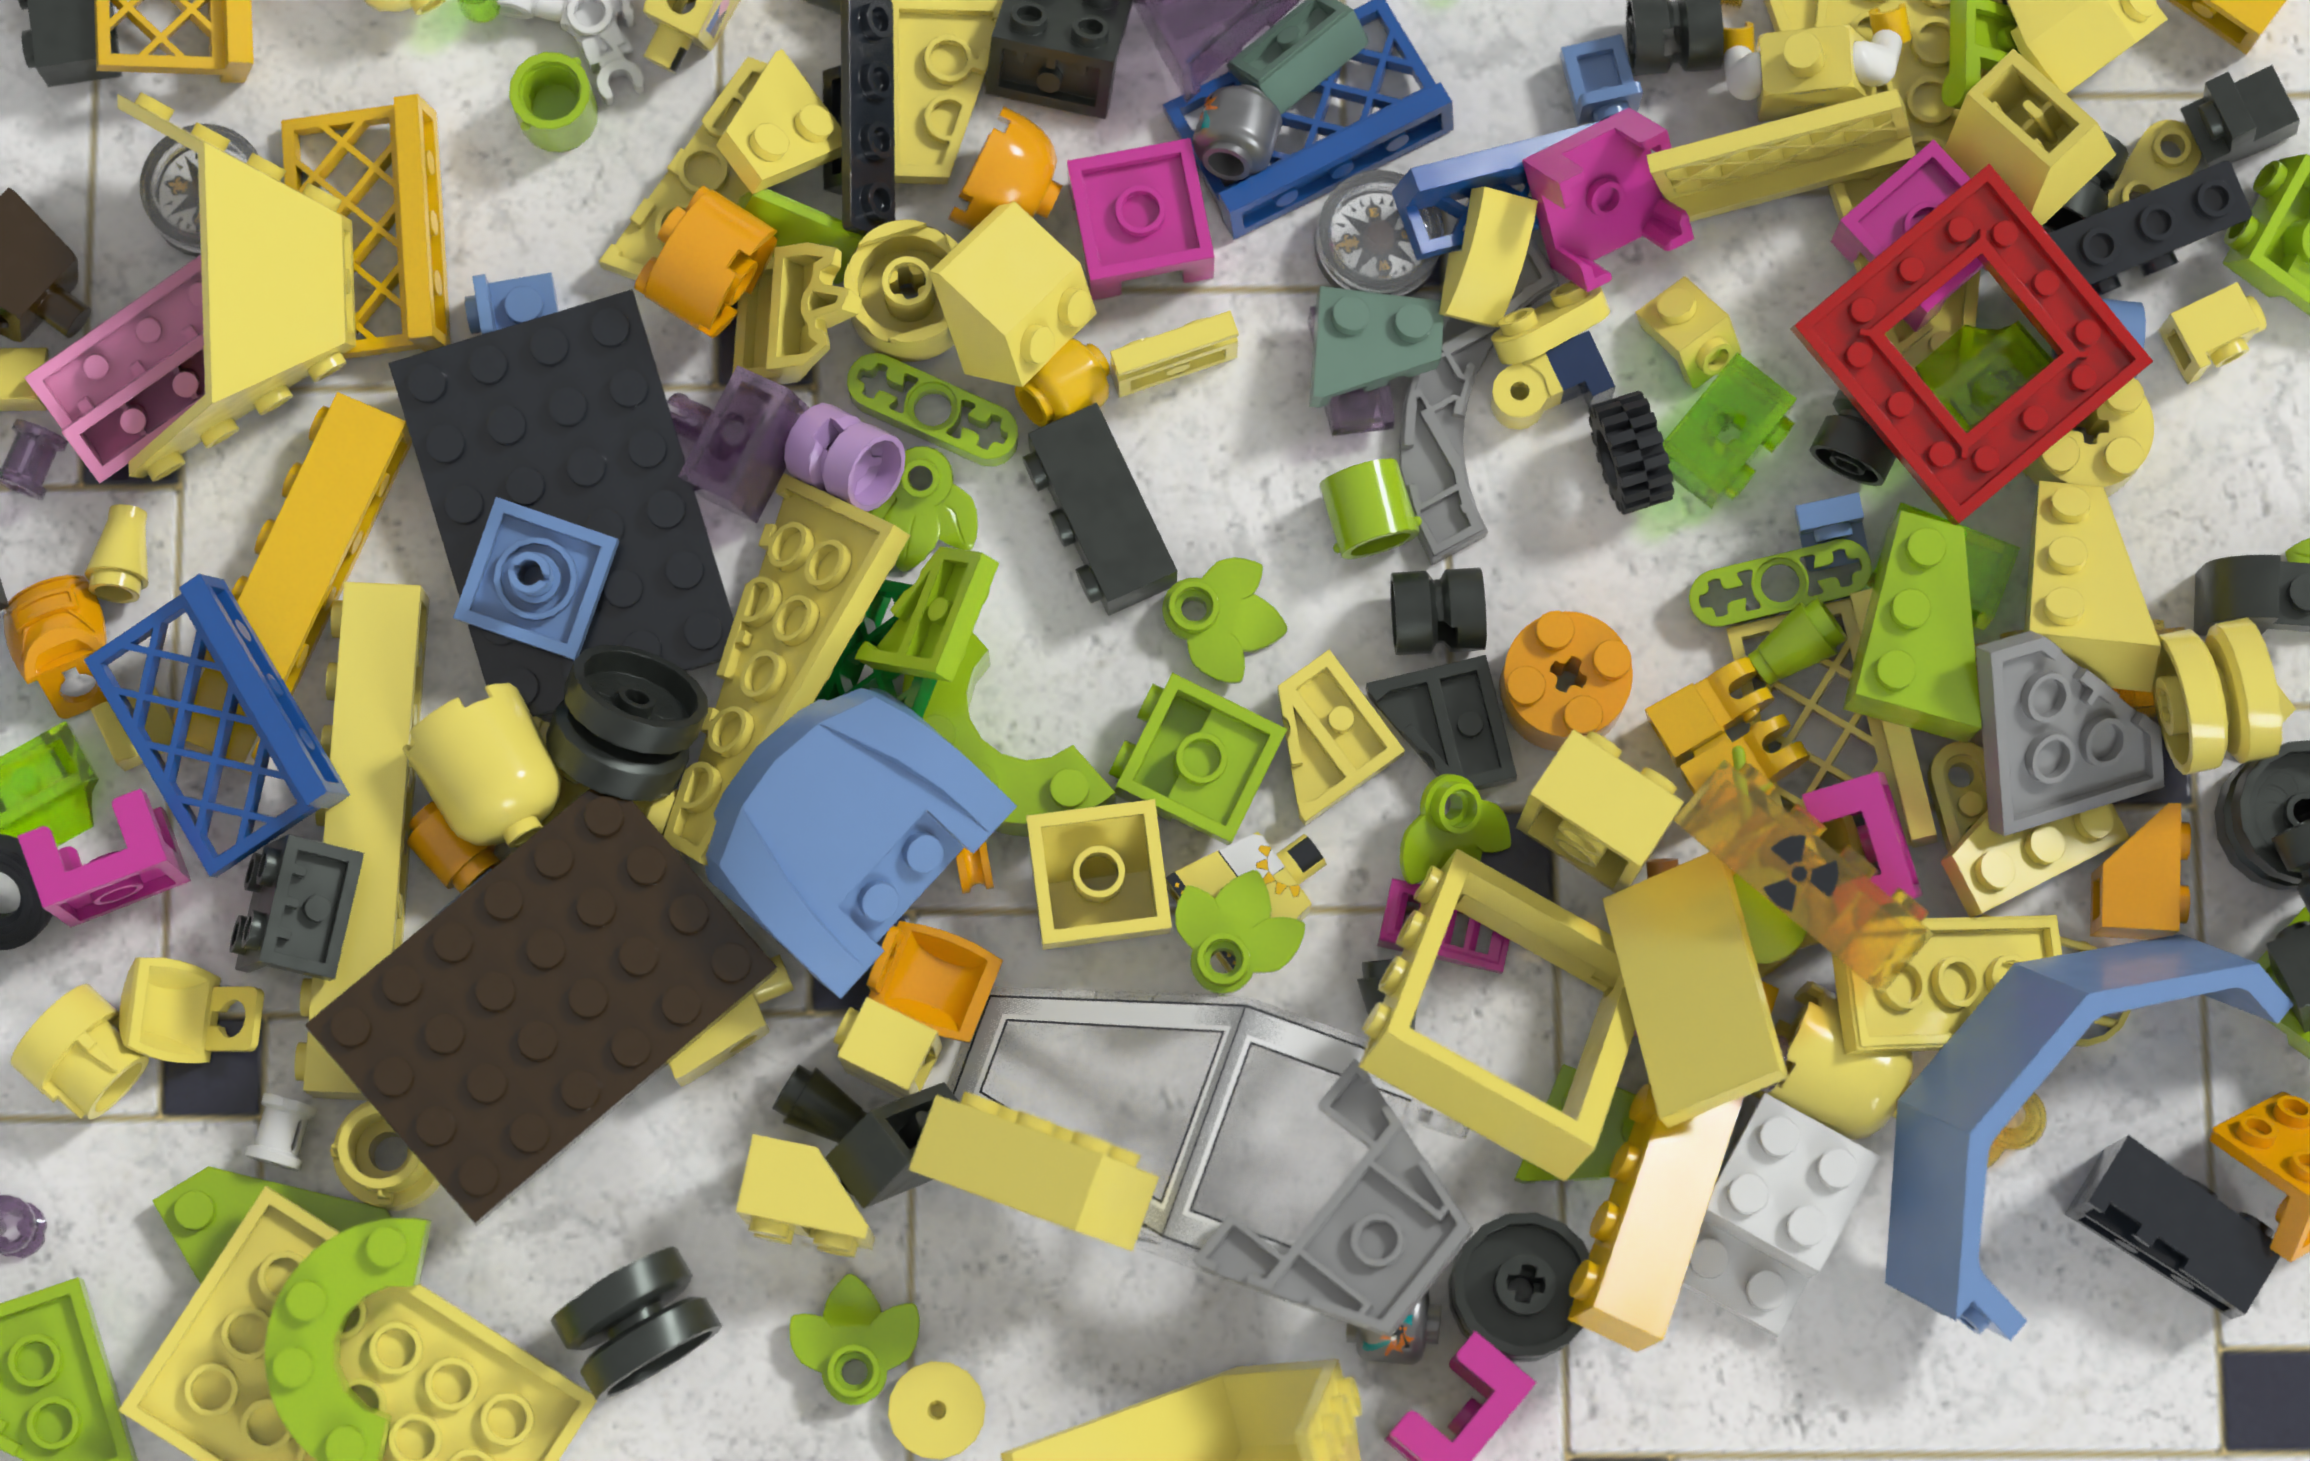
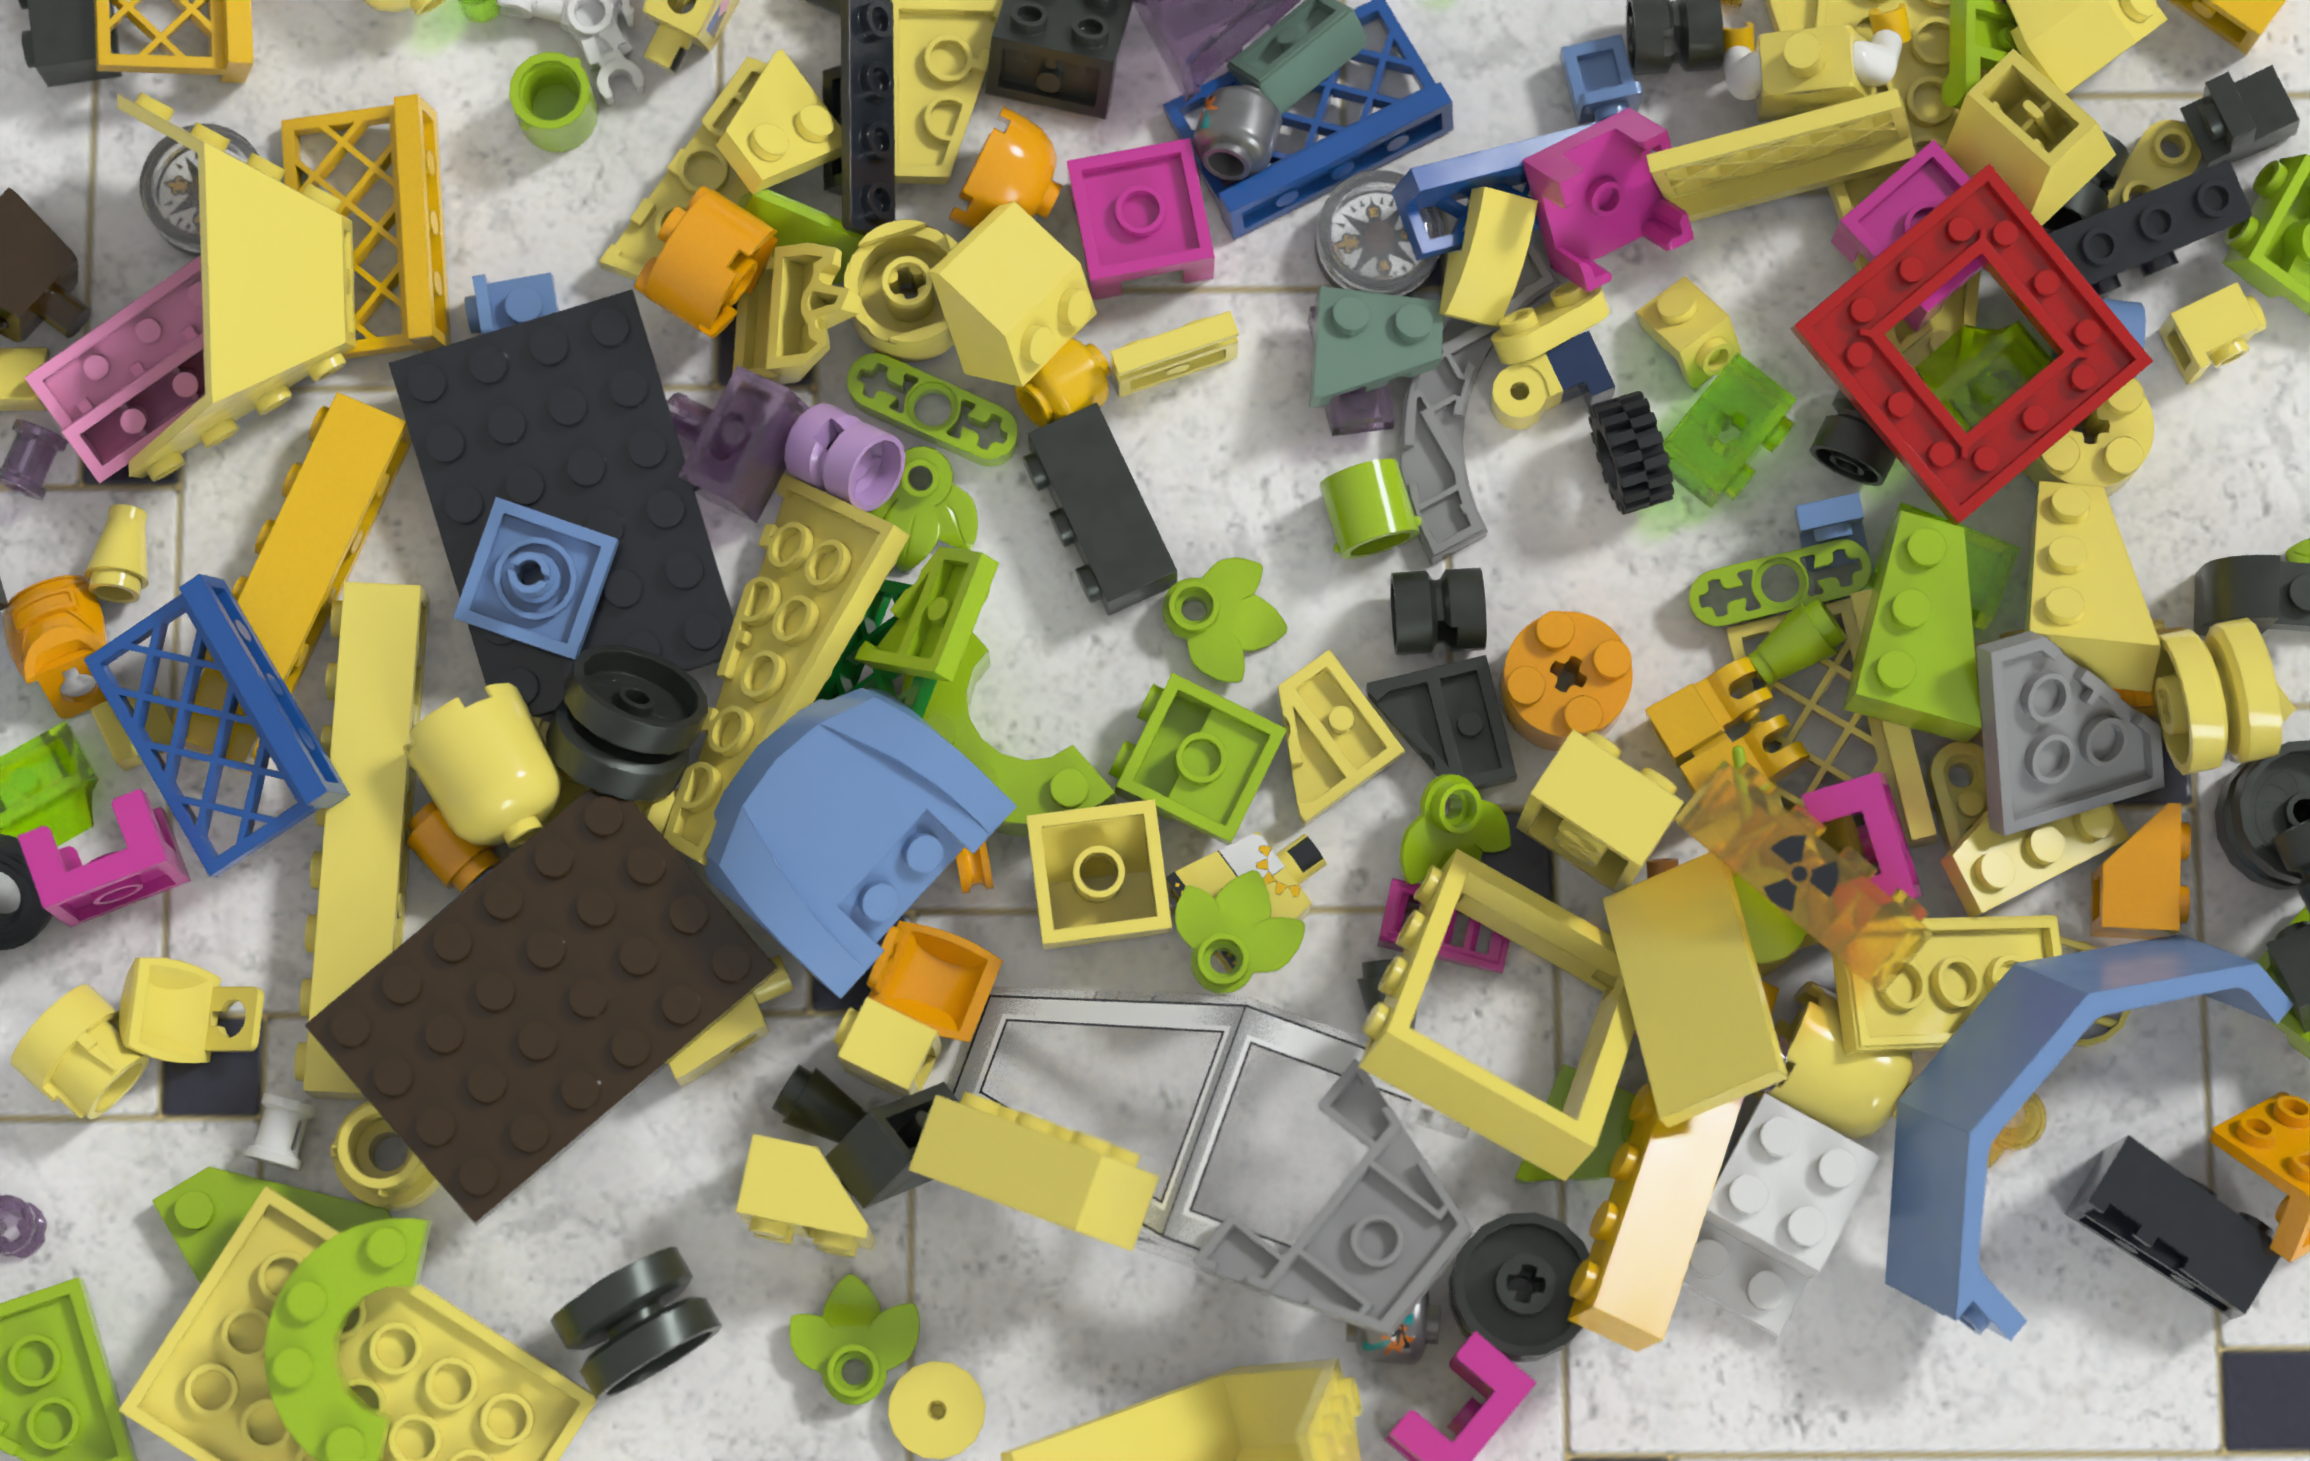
(297, 907): pearl dark grey bracket -> none

